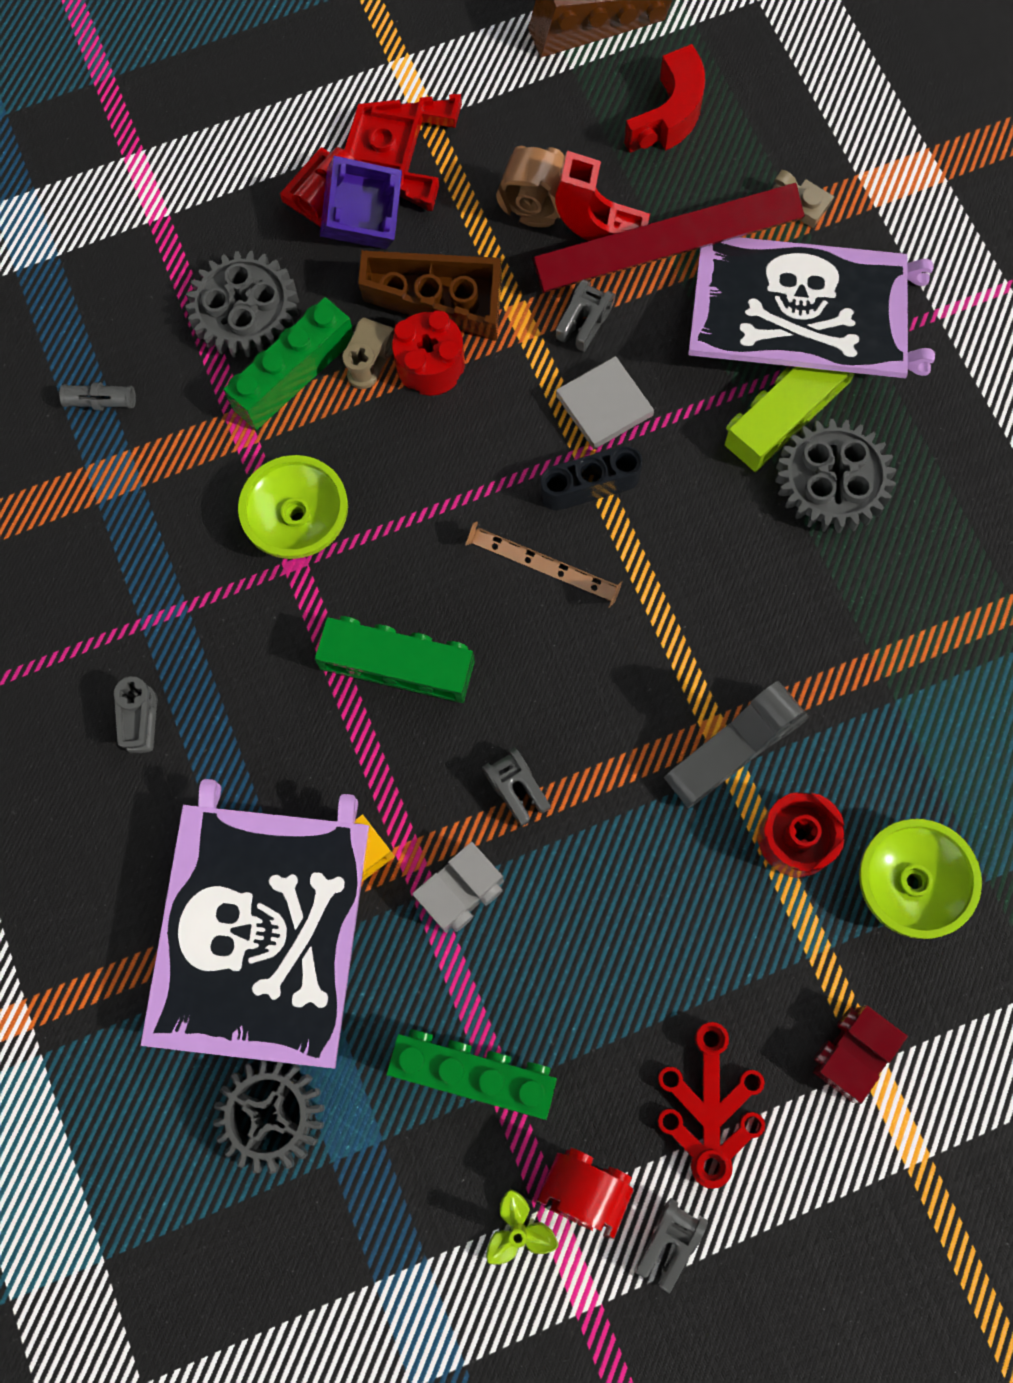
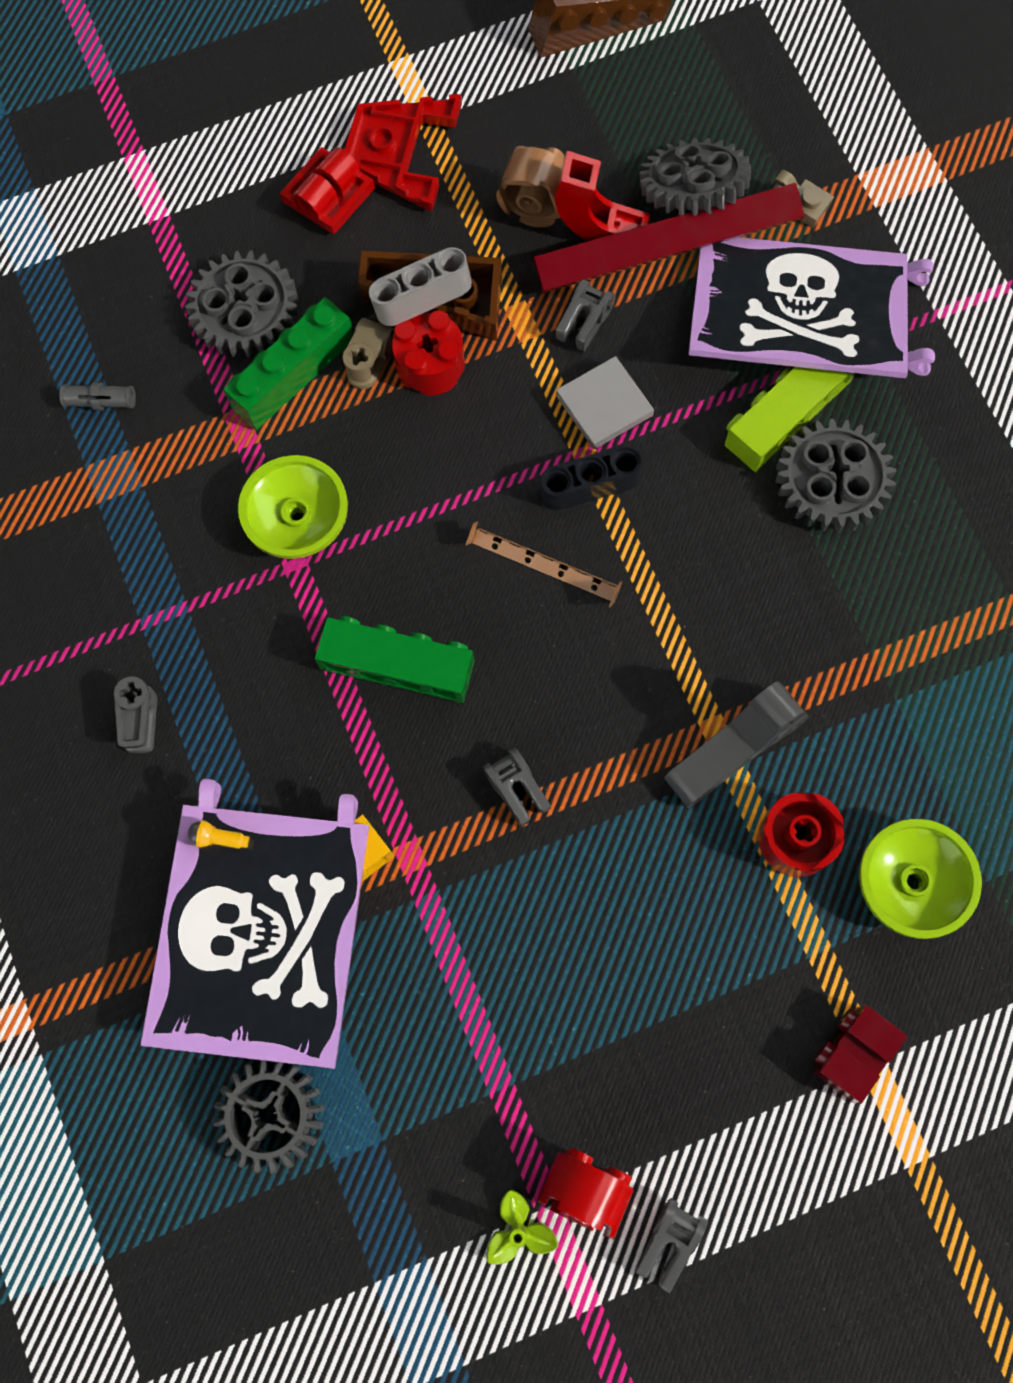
(204, 834): none -> yellow piece
(360, 202): dark purple container -> none
(420, 286): none -> light grey beam
(460, 888): light grey brick -> none
(471, 1076): green brick -> none
(673, 121): red arch -> none
(695, 176): none -> dark grey gear
(711, 1112): red plant -> none

